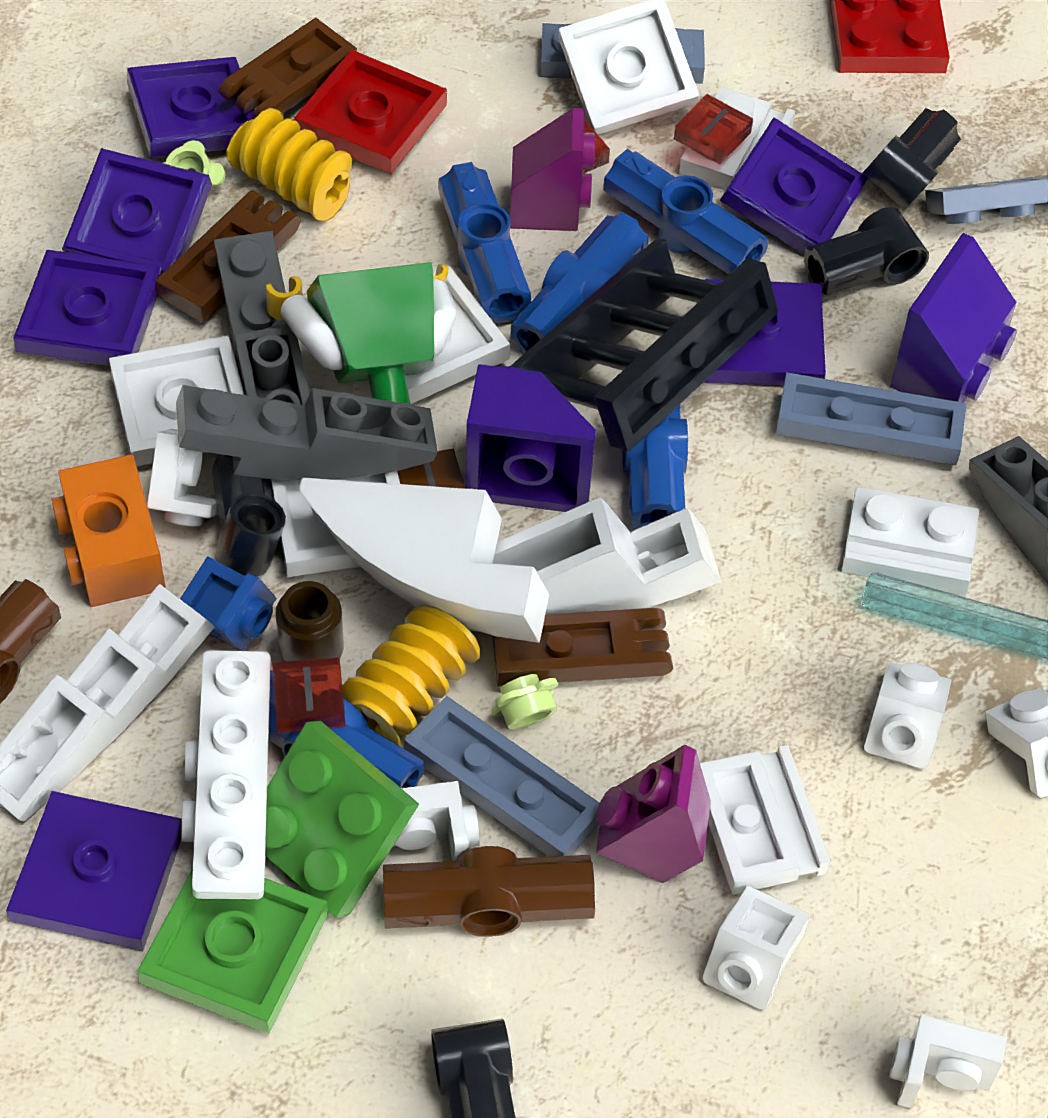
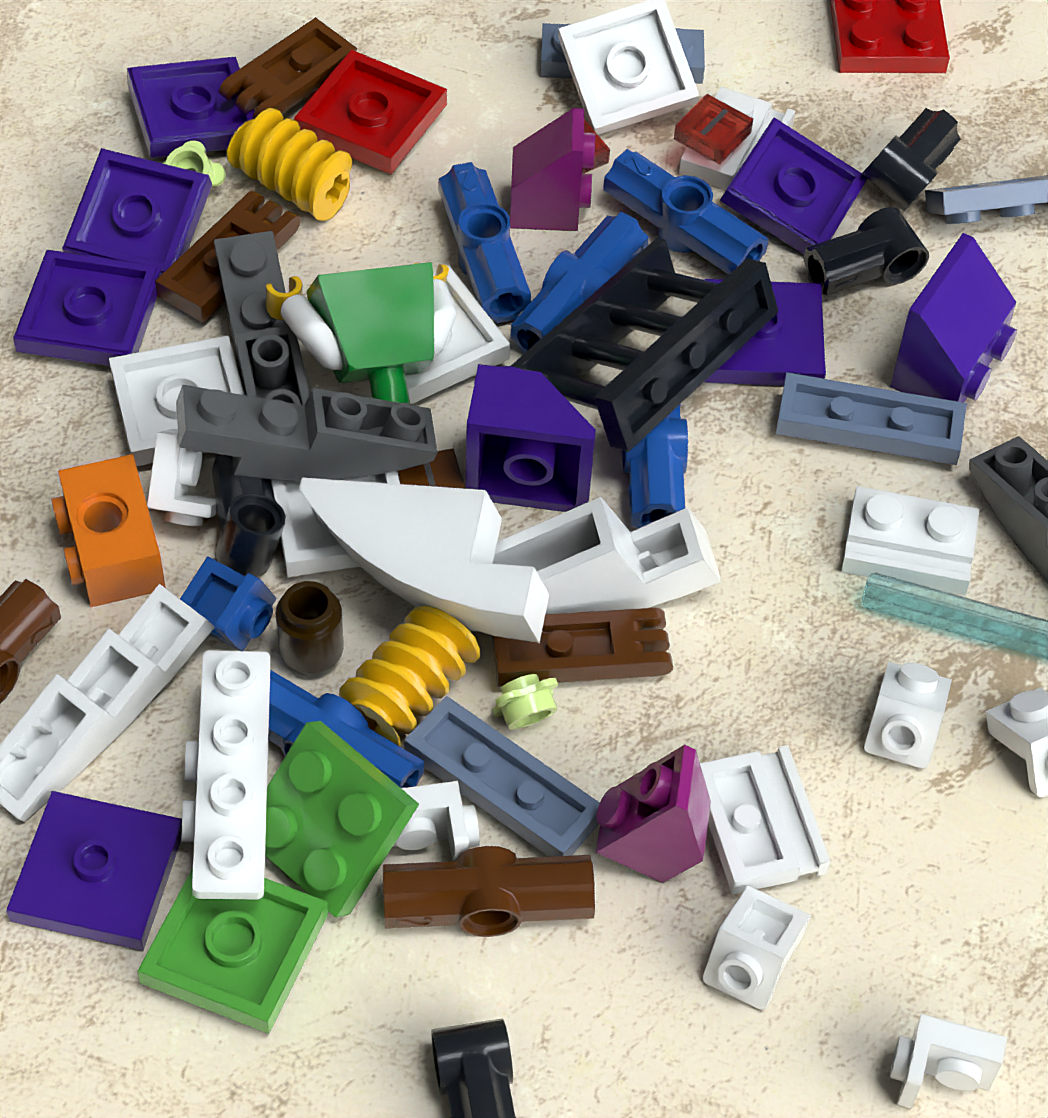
(308, 693): clear red tile -> none

